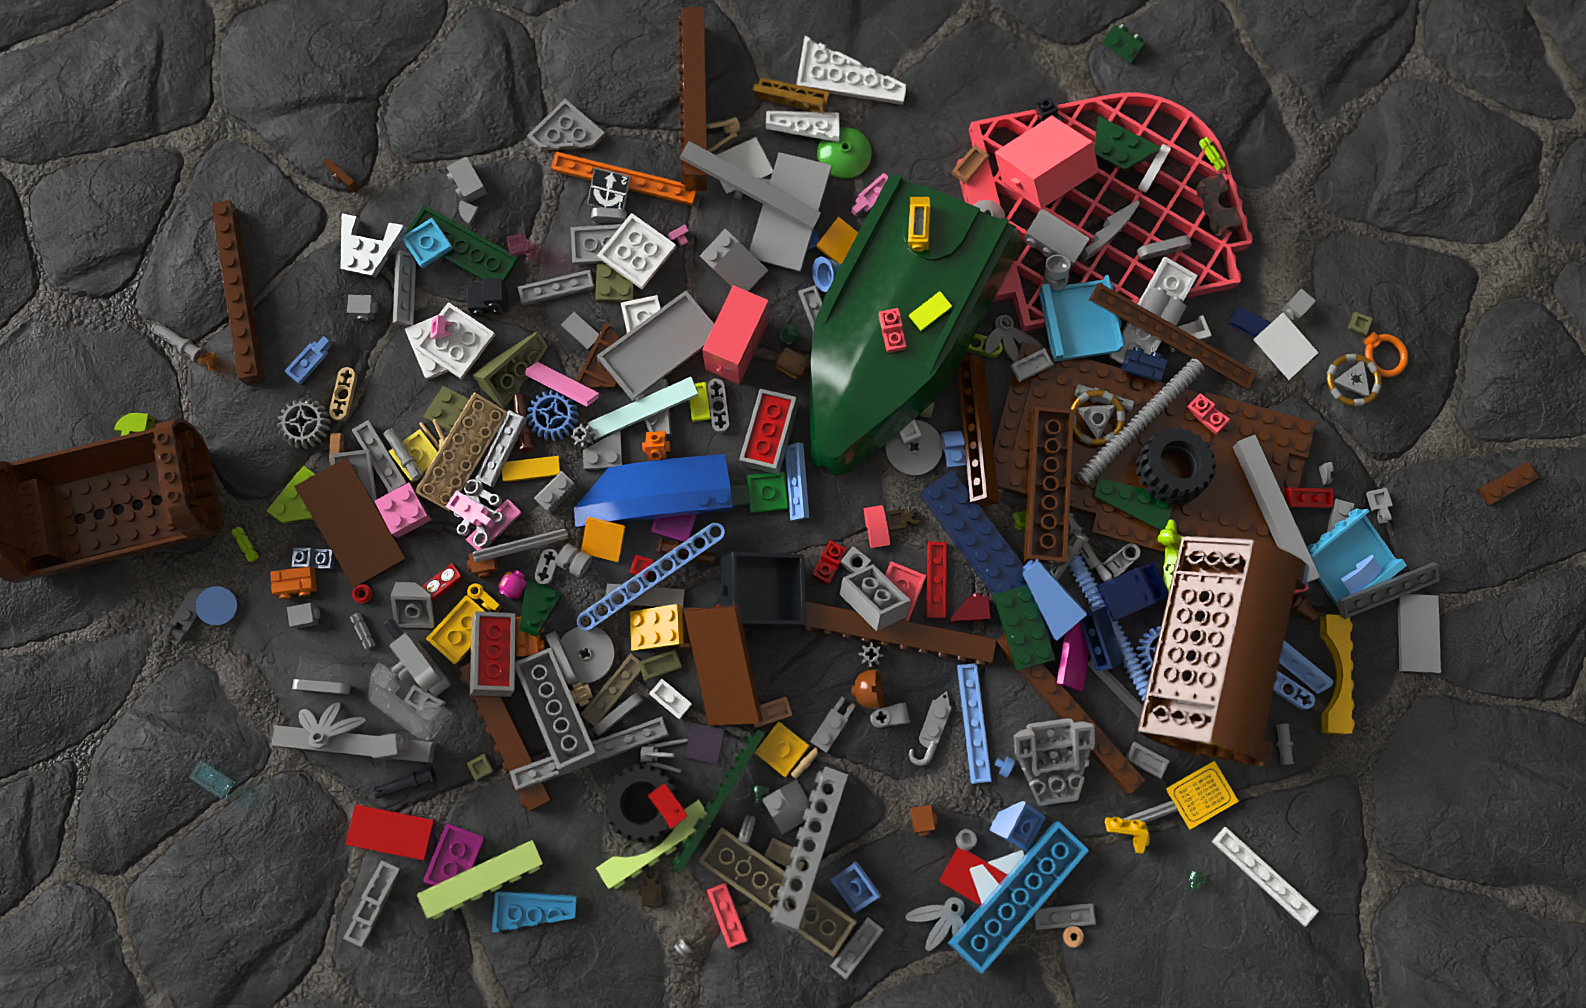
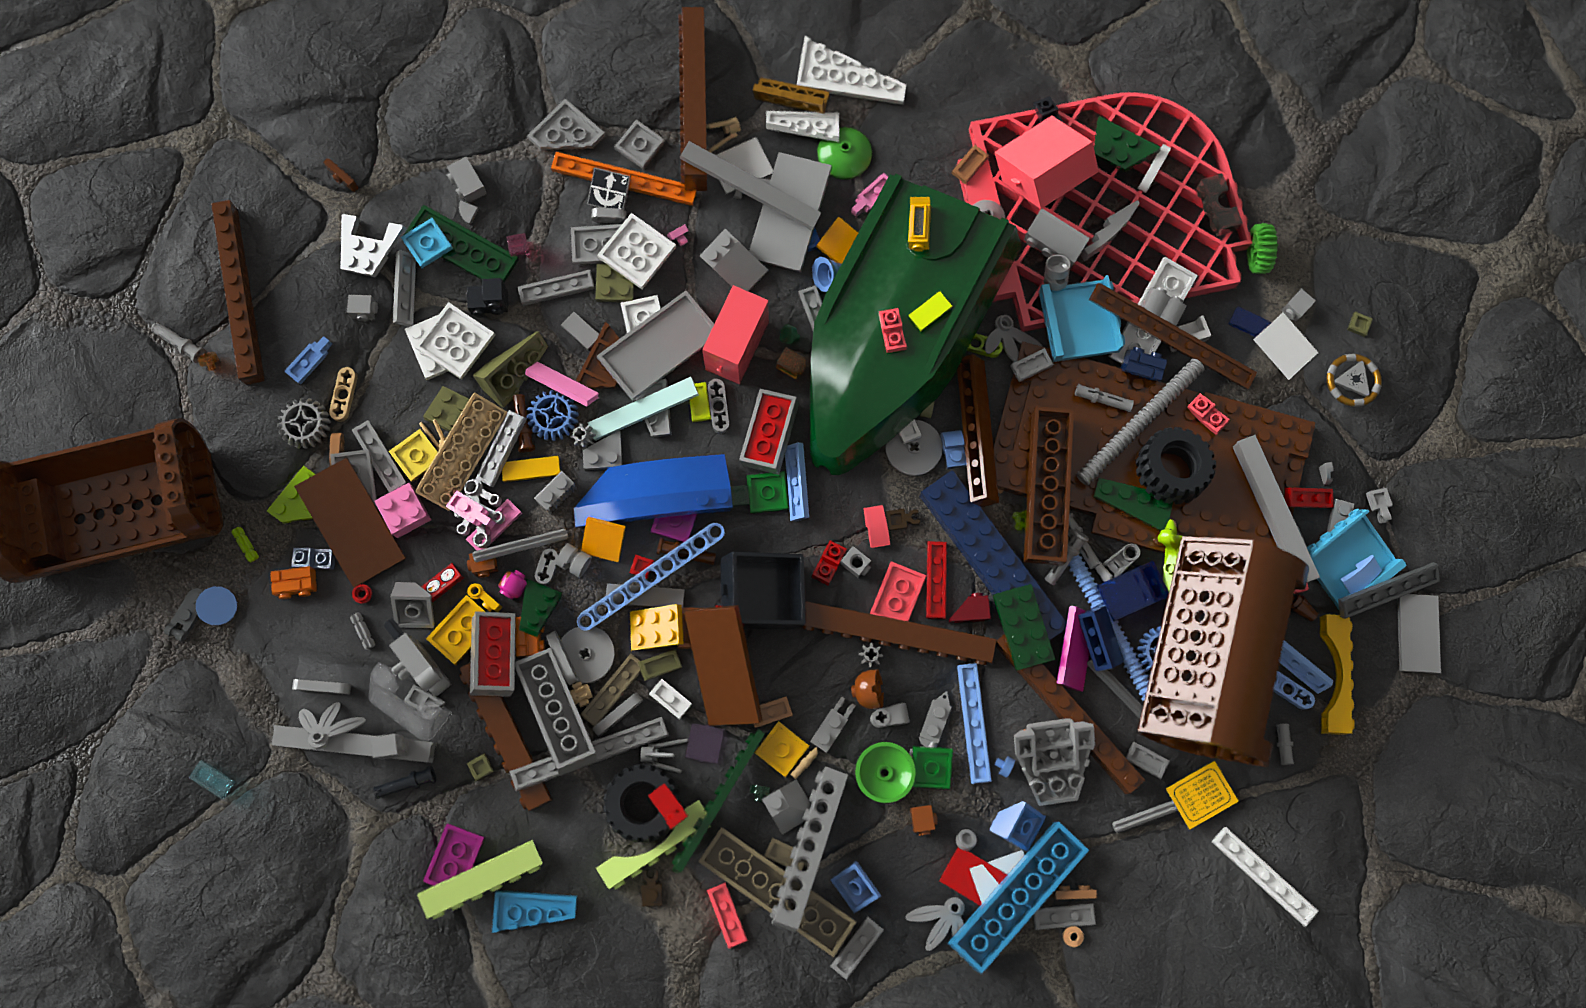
(134, 423): lime brick -> none
(303, 615): light grey brick -> none
(372, 904): light grey slope -> none
(390, 832): red tile -> none
(407, 461): light grey pin -> none
(438, 327): bright pink tile -> none
(639, 144): none -> light grey tile
(656, 446): orange brick -> none
(684, 949): light grey bush -> none
(747, 829): light grey axle -> none
(874, 597): light grey brick -> none
(899, 767): none -> bright green dish
(932, 767): none -> green tile
(1054, 601): medium blue slope -> none
(1082, 892): none -> medium nougat plate
(1097, 417): light grey piece -> none
(1123, 43): dark green bracket -> none
(1133, 827): yellow bracket -> none
(1164, 247): light grey beam -> none
(1195, 878): clear green tile -> none
(1212, 154): lime axle -> none
(1263, 250): none -> bright green gear
(1373, 340): orange piece -> none
(1508, 483): reddish brown plate -> none

